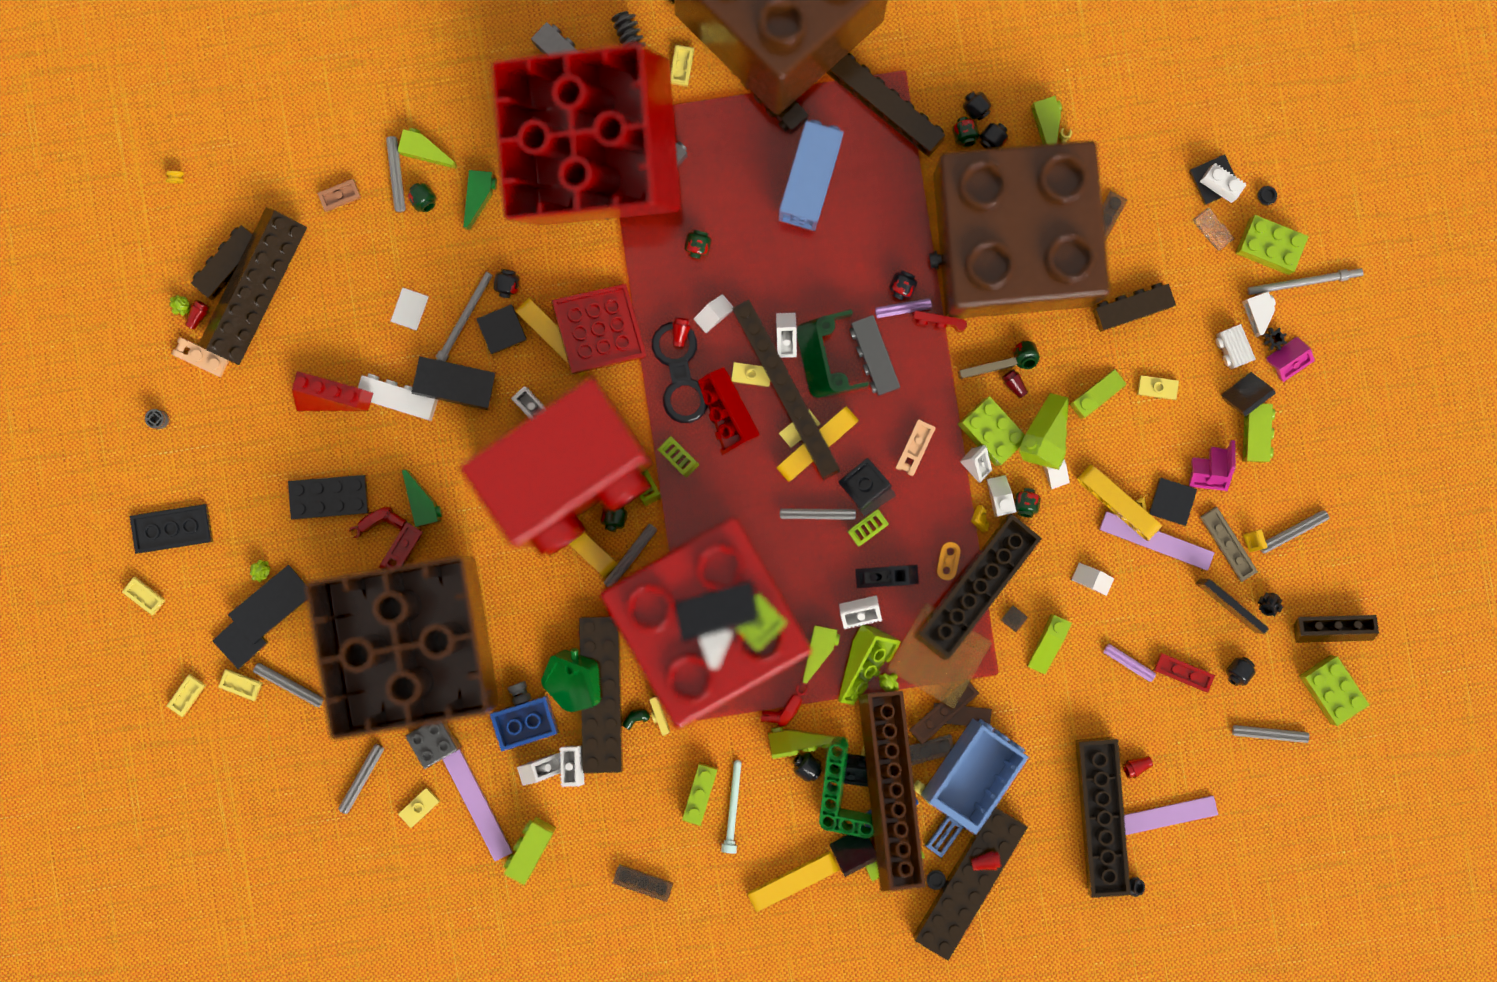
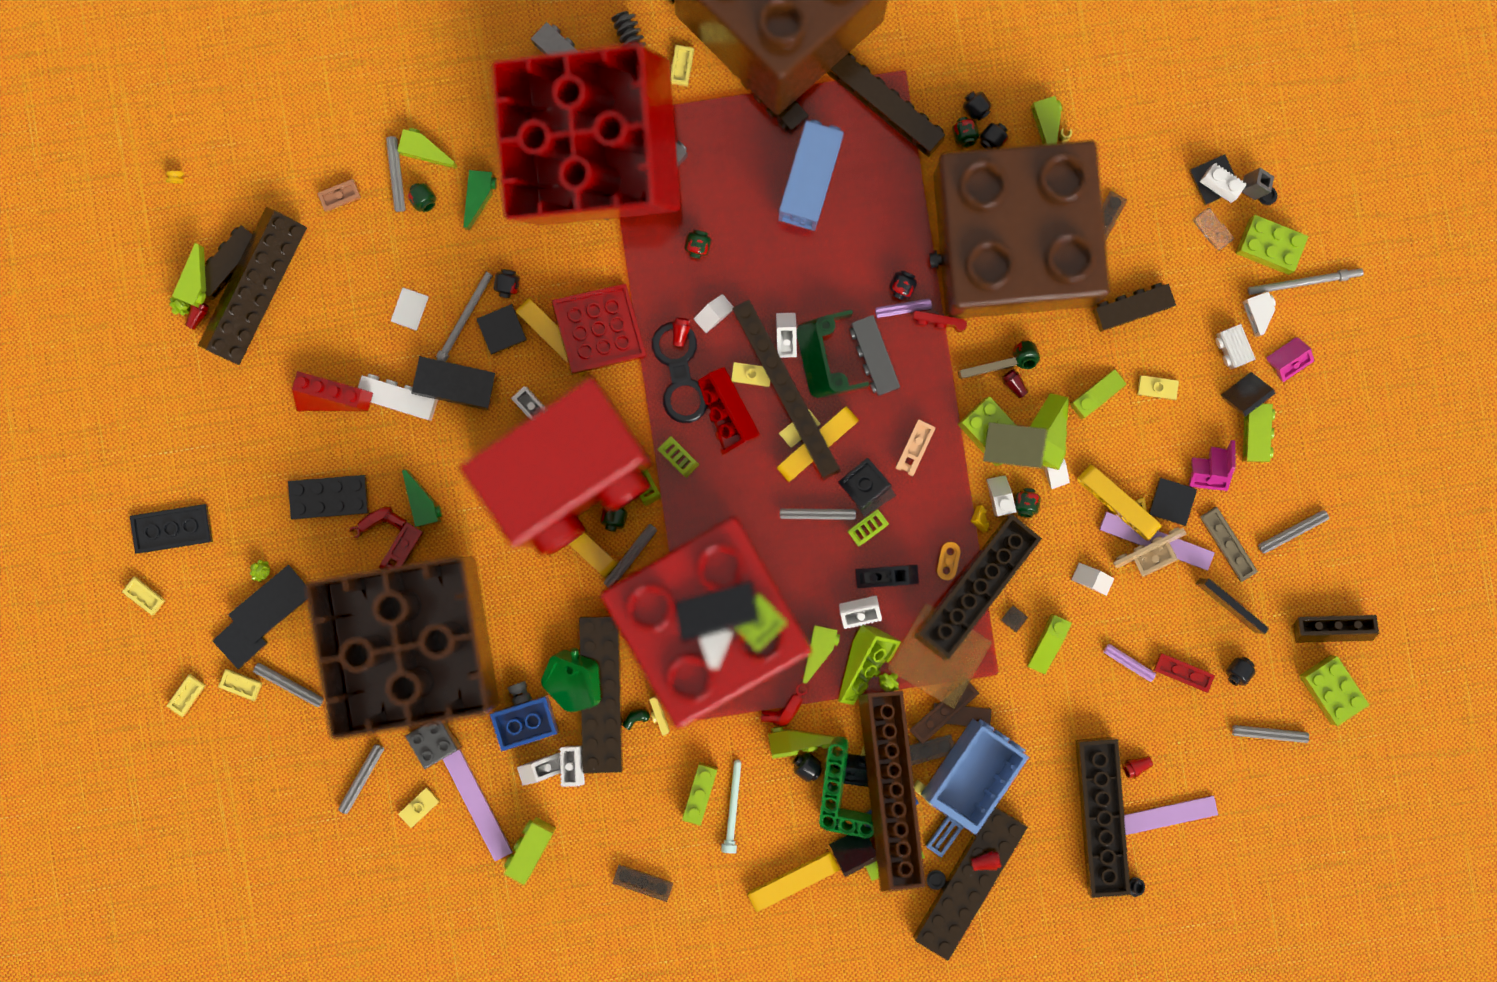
(159, 416): dark grey wheel -> none
(192, 282): none -> lime slope
(200, 357): light nougat plate -> none
(977, 462): white slope -> none
(1015, 445): none -> olive tile
(1154, 555): none -> tan bracket
(1255, 540): yellow tile -> none
(1258, 183): none -> flat silver brick
(1270, 604): black gear -> none
(1278, 336): black gear -> none

